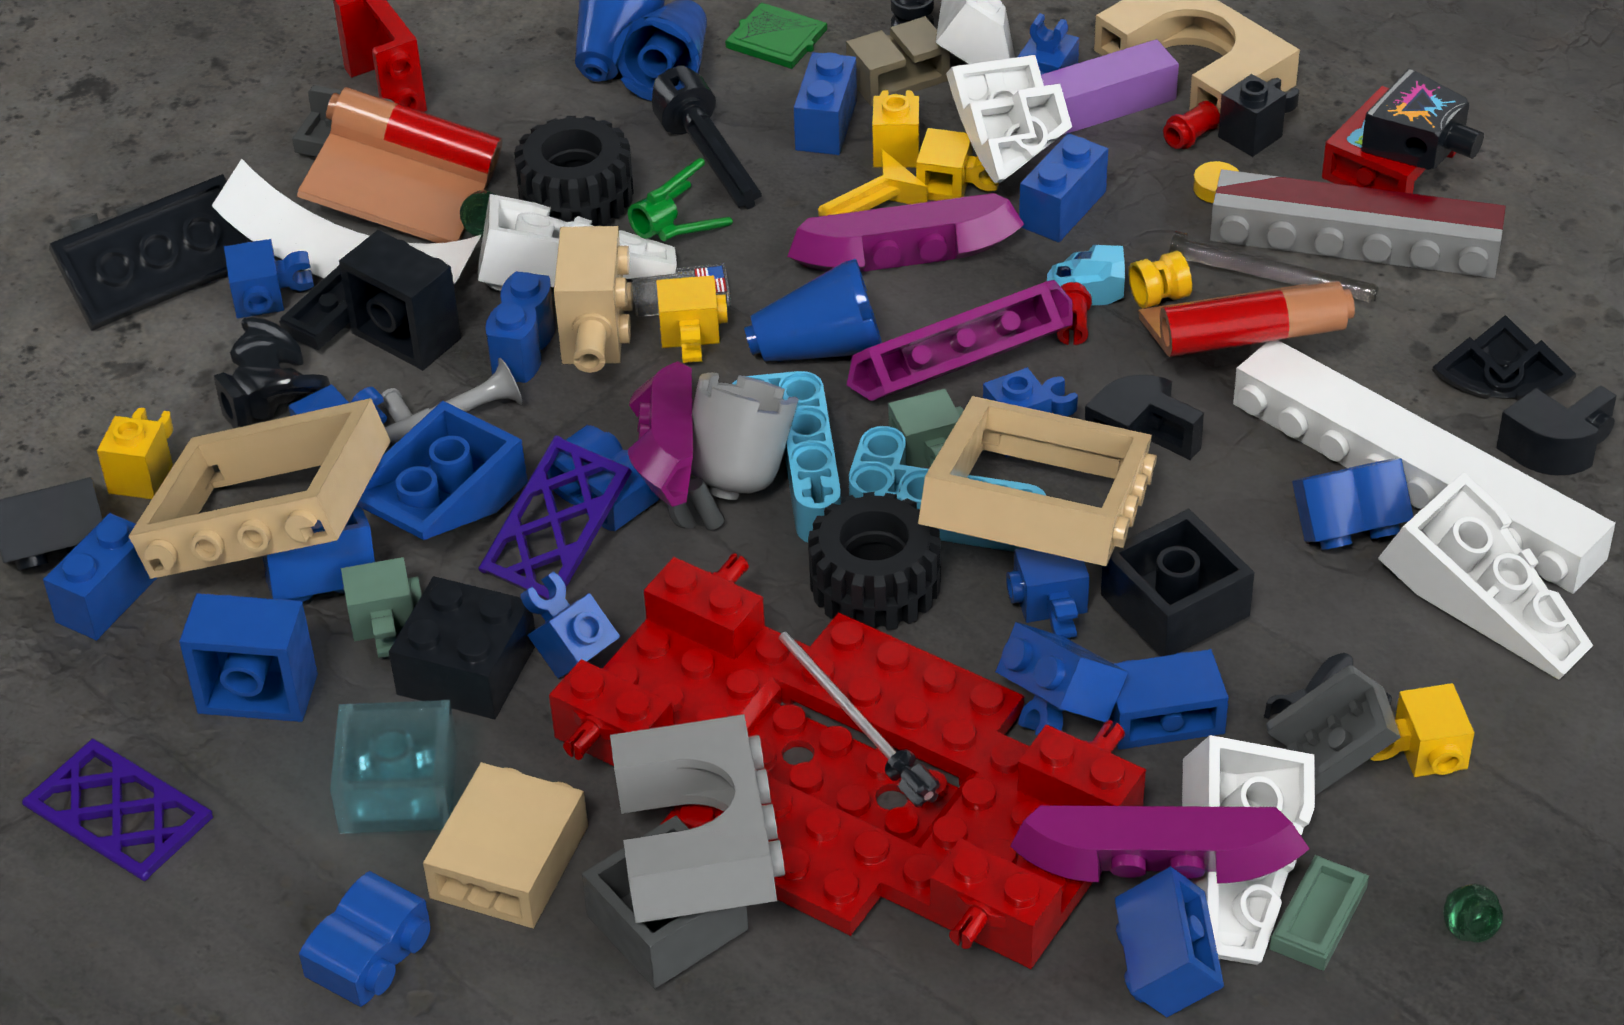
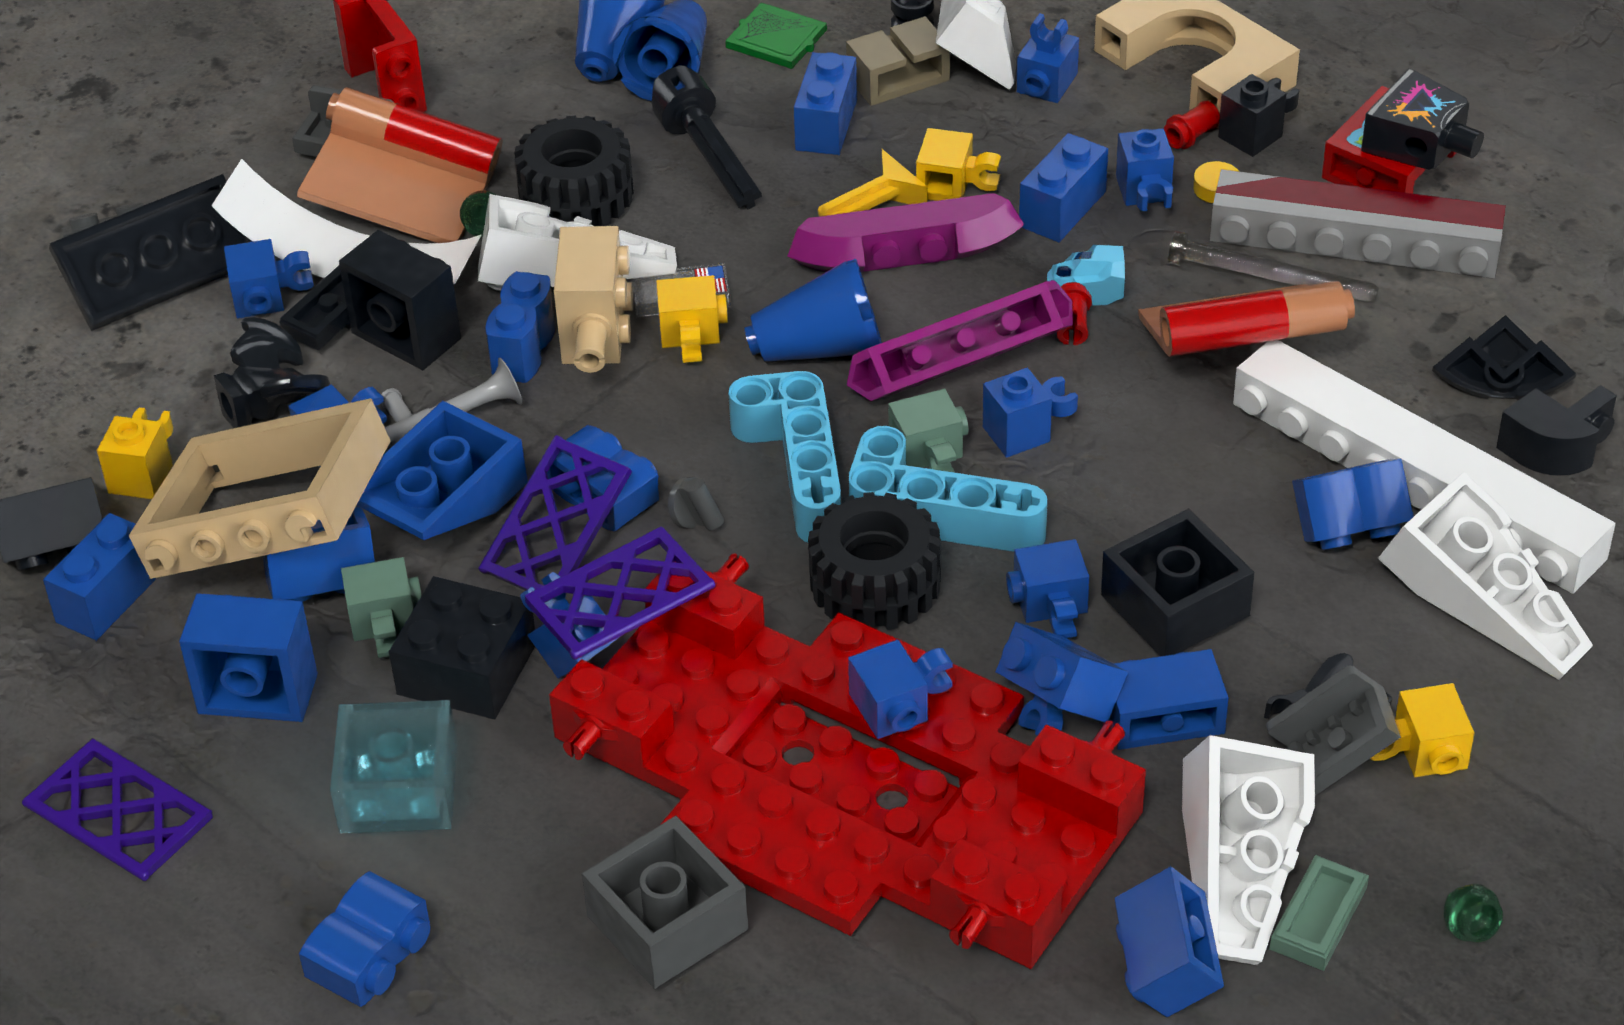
(506, 844): tan brick -> none
(576, 583): none -> dark purple window
(658, 210): green plant -> none
(665, 432): magenta brick -> none
(714, 864): light grey arch -> none
(739, 434): light grey cylinder -> none
(894, 689): none -> blue brick
(896, 128): yellow brick -> none
(916, 781): piece -> none
(1007, 112): white slope -> none
(1028, 518): tan window -> none
(1116, 84): medium lavender brick -> none
(1139, 839): magenta brick -> none
(1145, 168): none -> blue brick
(1147, 407): black brick -> none
(1160, 279): yellow wheel -> none

